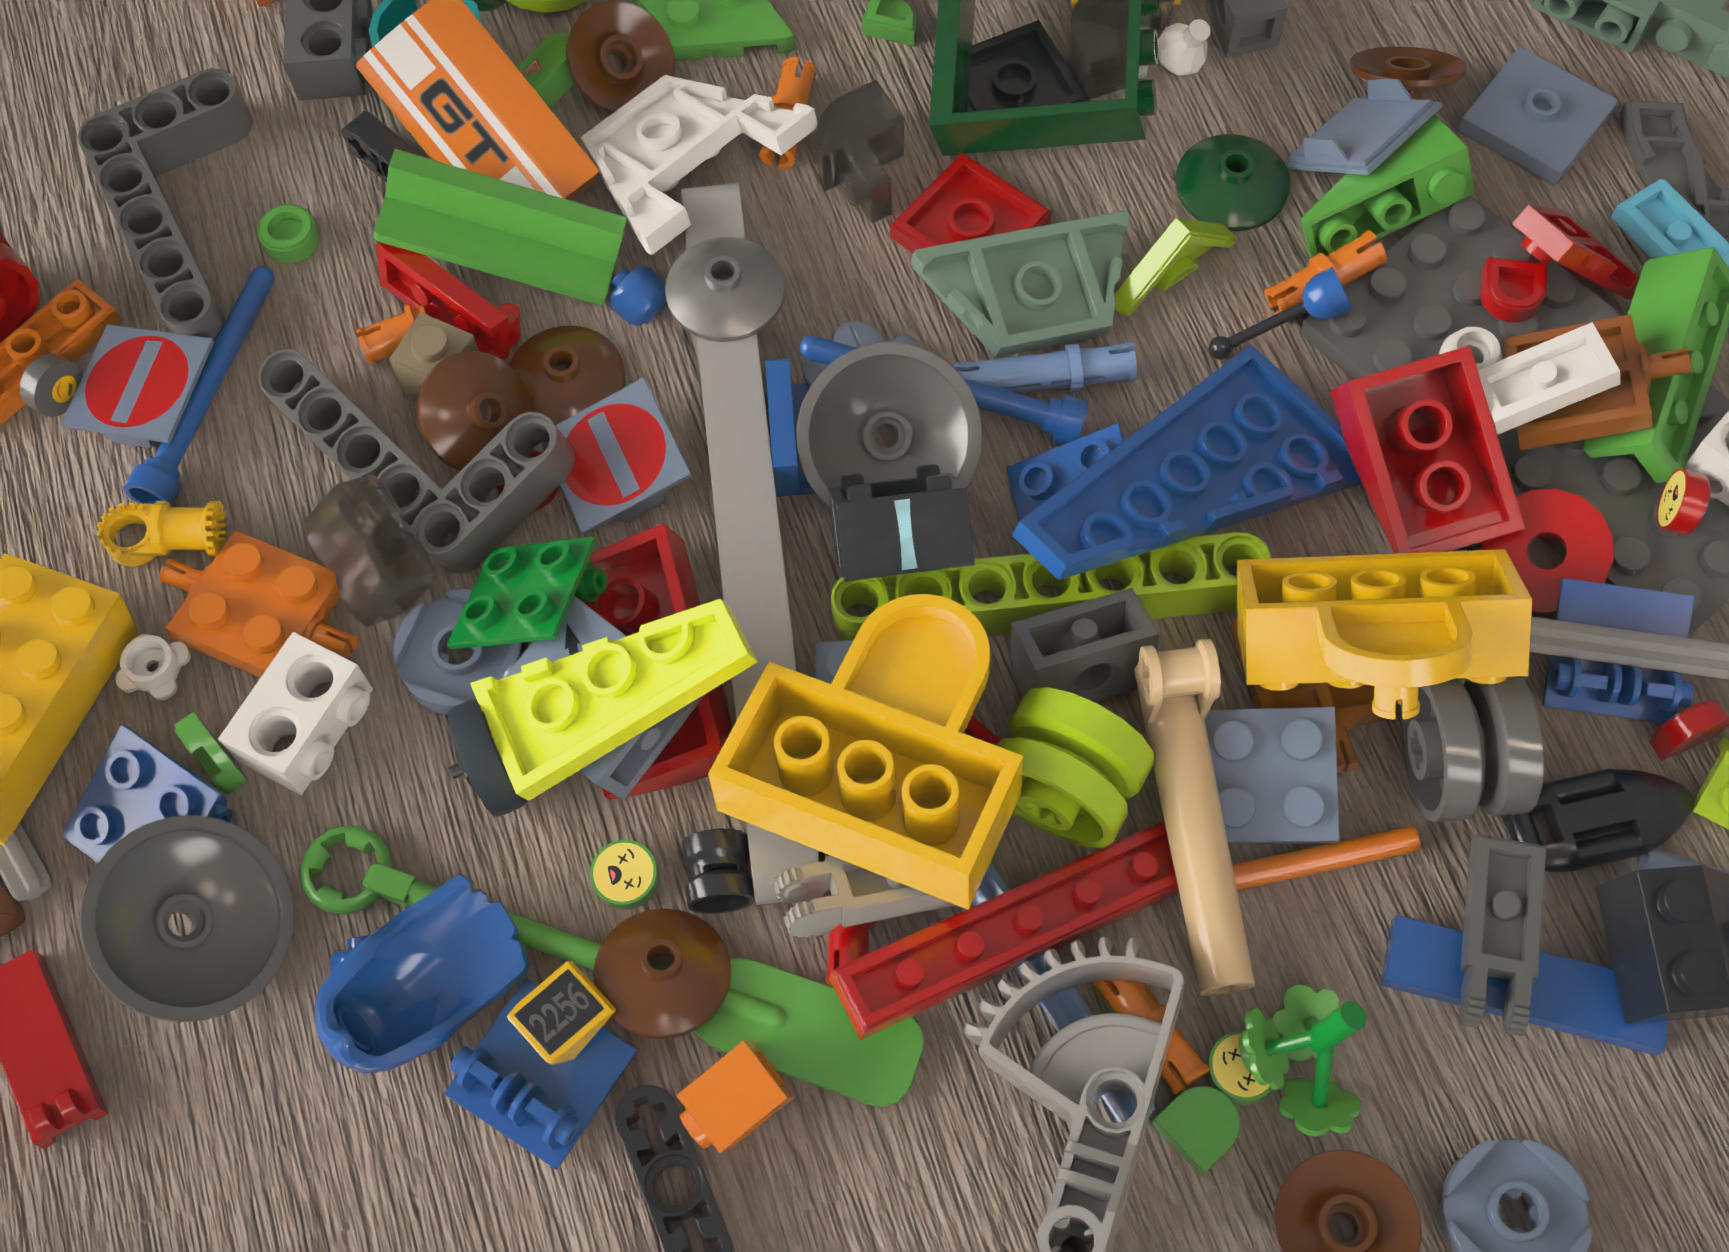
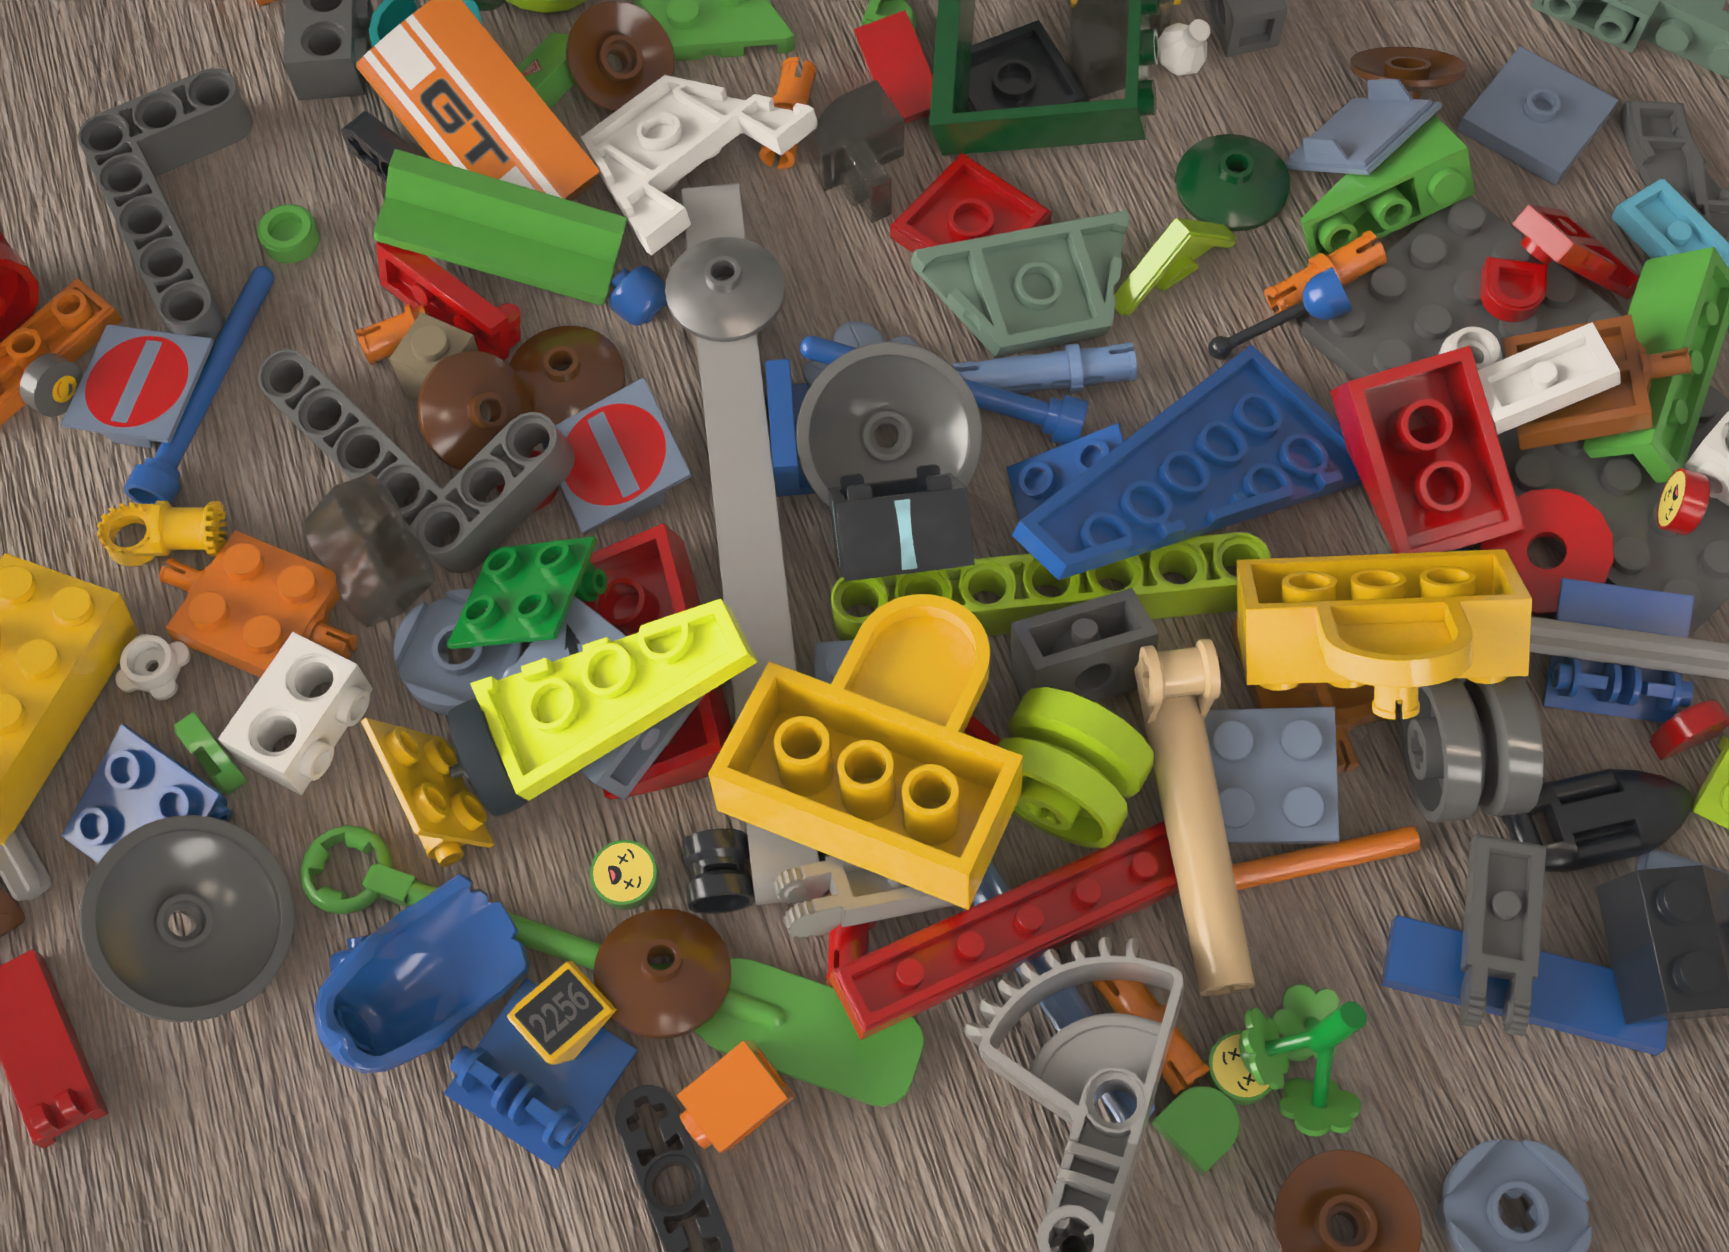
(434, 802): none -> yellow hinge
(897, 63): none -> red slope

